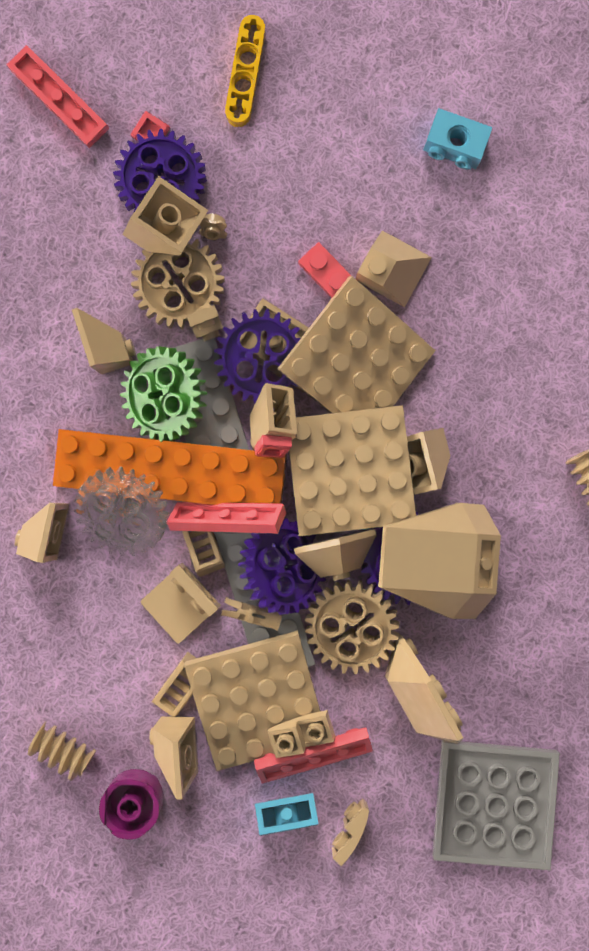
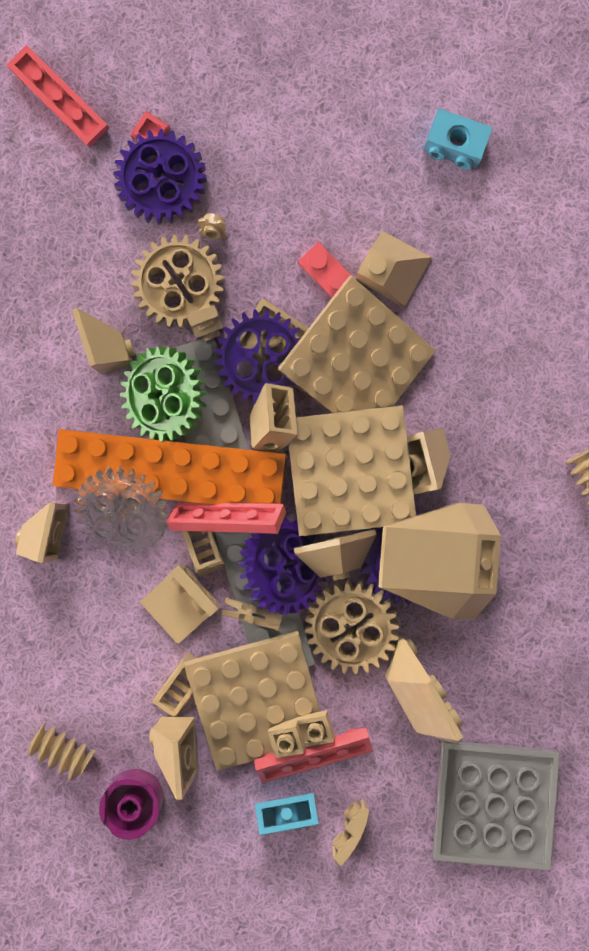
(164, 220): tan slope -> none
(245, 71): yellow beam -> none
(273, 446): coral tile -> none

